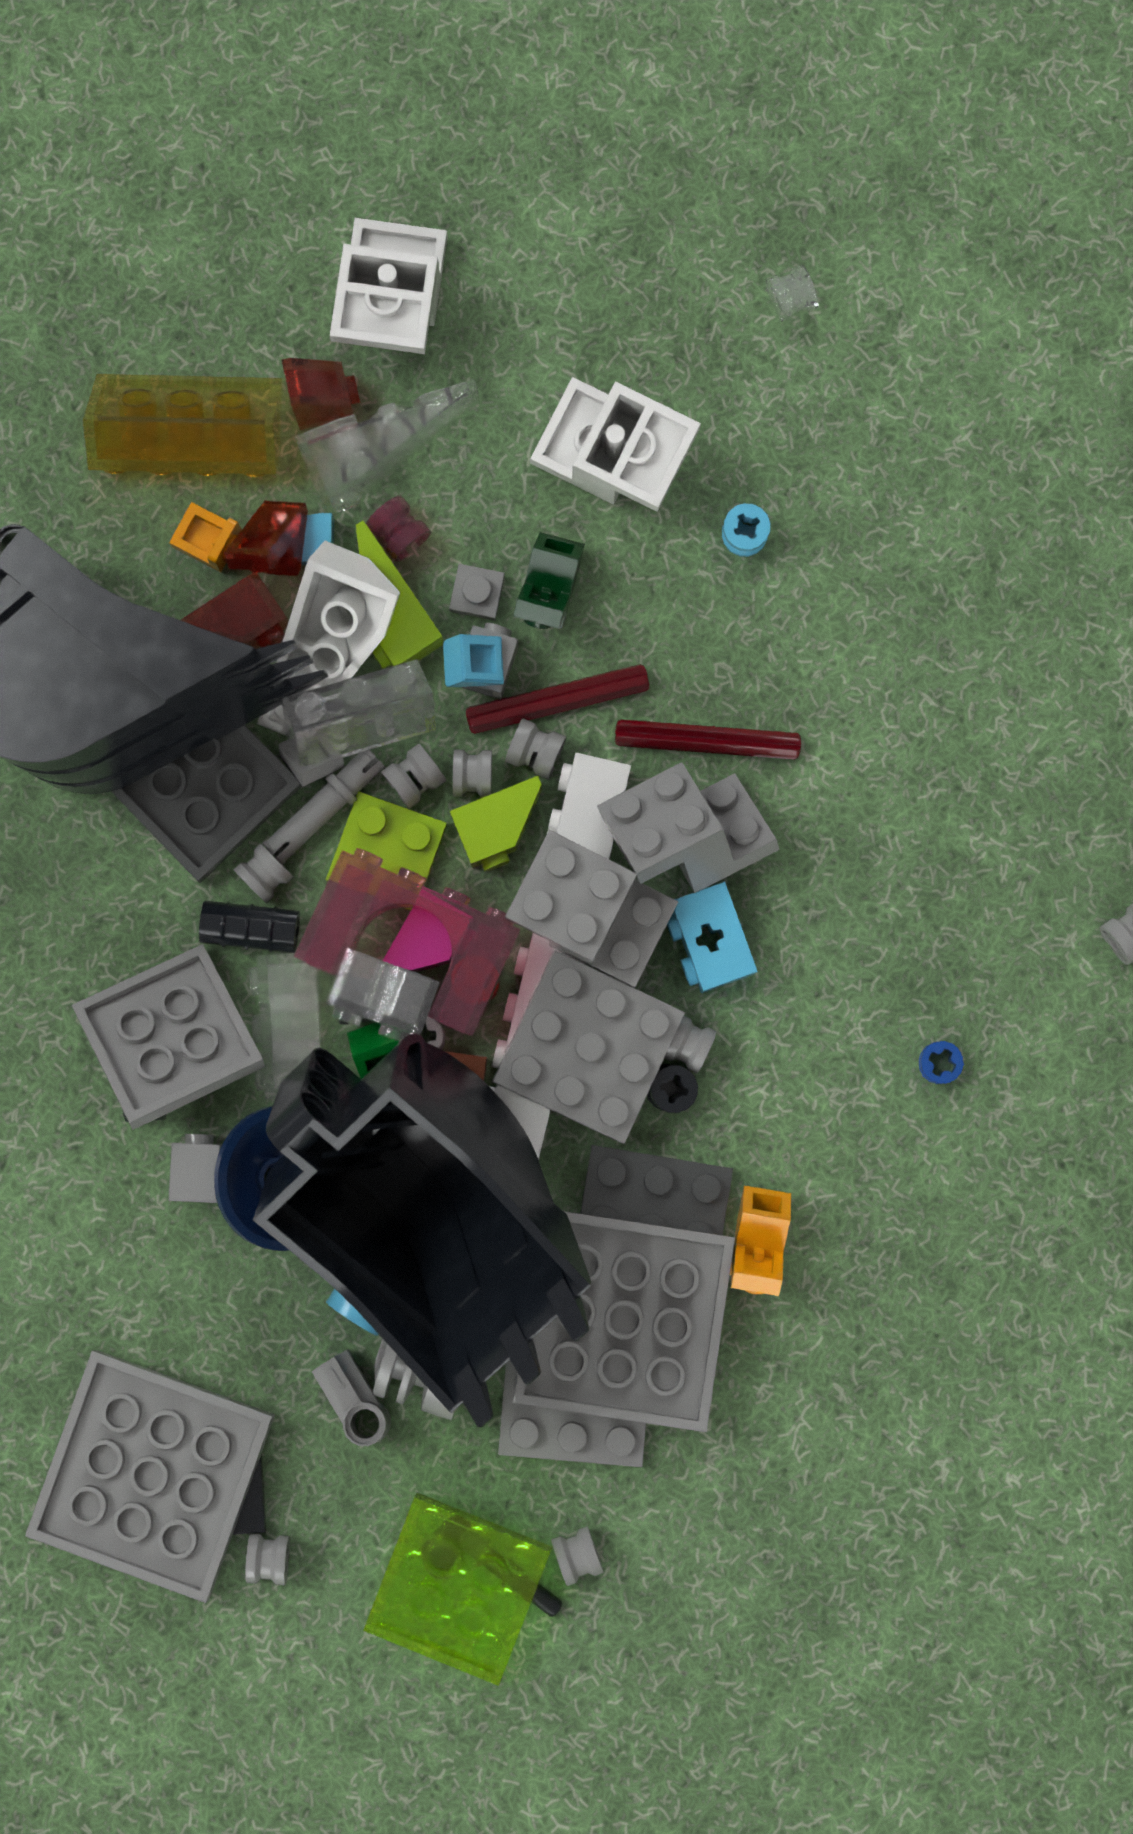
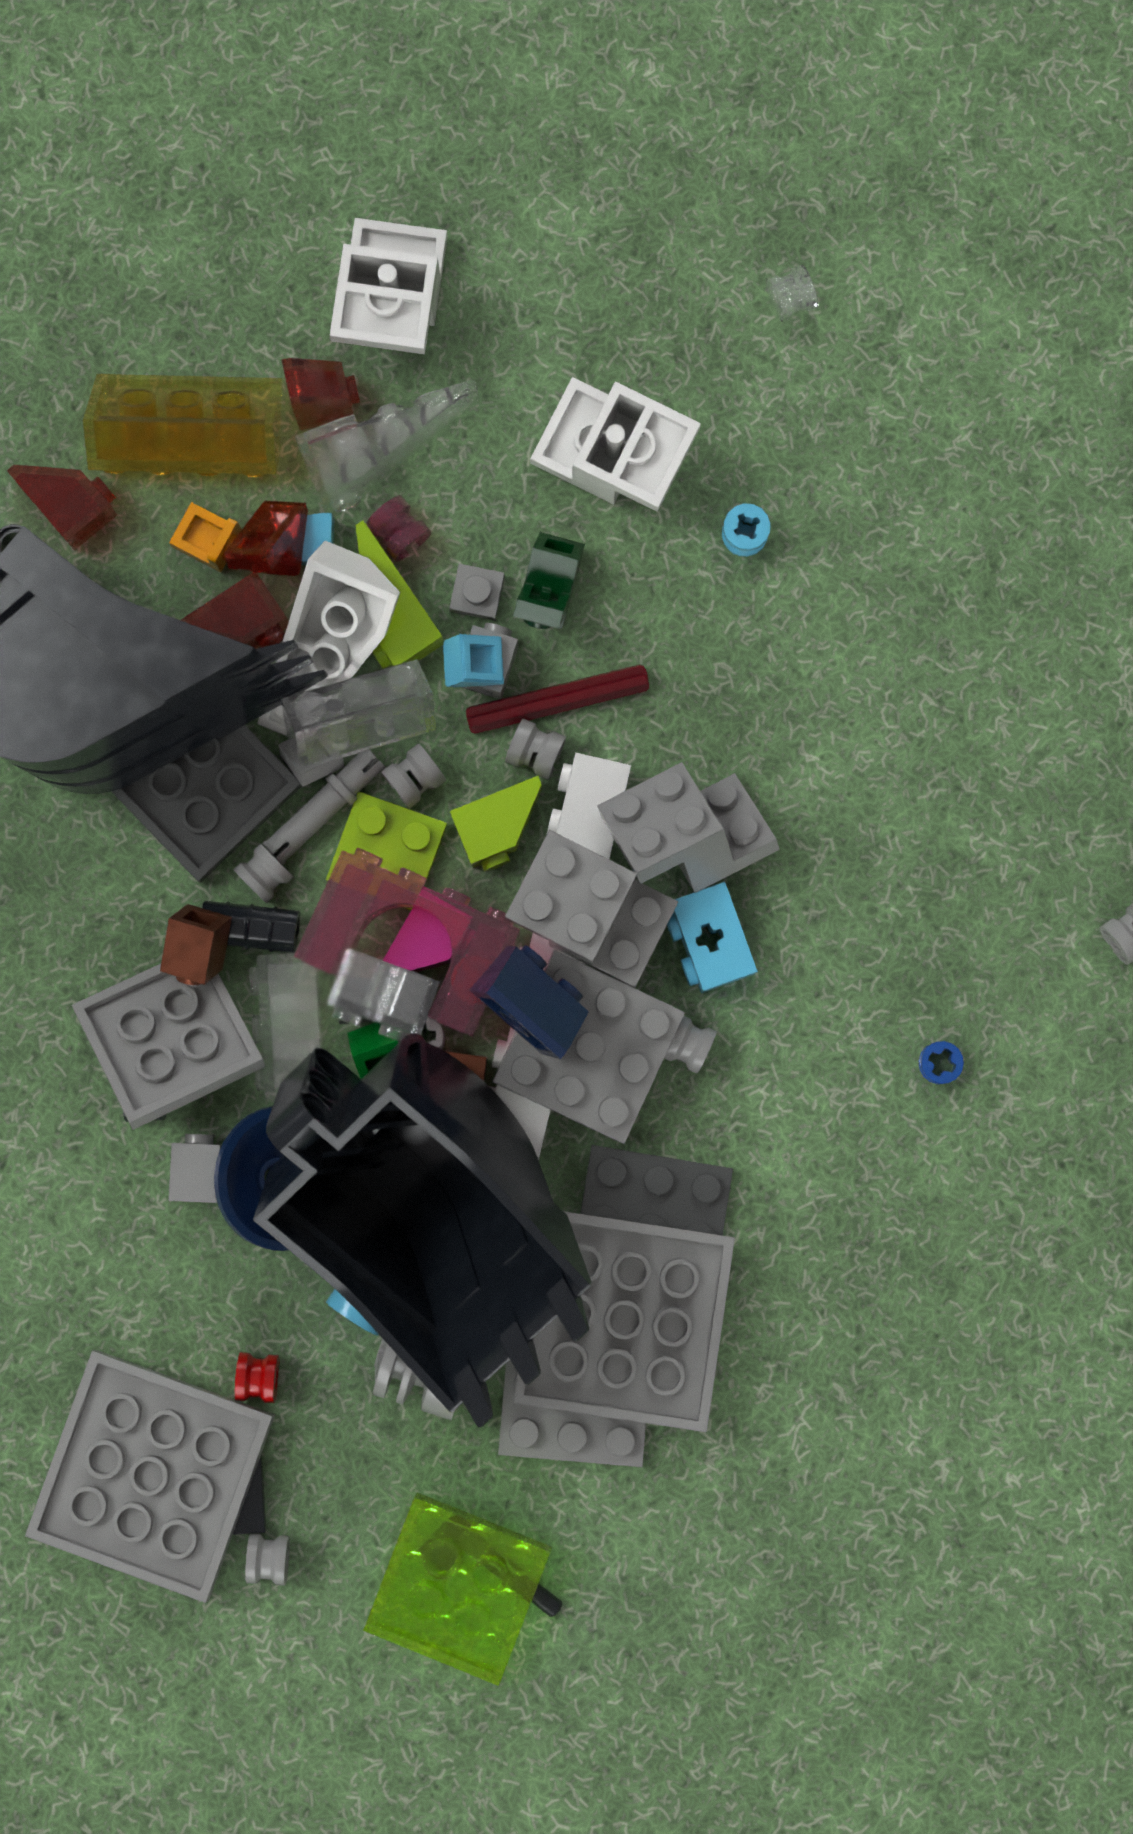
(67, 500): none -> clear red slope
(195, 945): none -> copper brick
(257, 1377): none -> red wheel
(349, 1394): light grey piece -> none
(472, 773): light grey wheel -> none
(531, 1001): none -> dark blue slope
(577, 1556): light grey wheel -> none
(666, 1087): black wheel -> none
(707, 739): dark red axle -> none
(760, 1241): light orange brick -> none

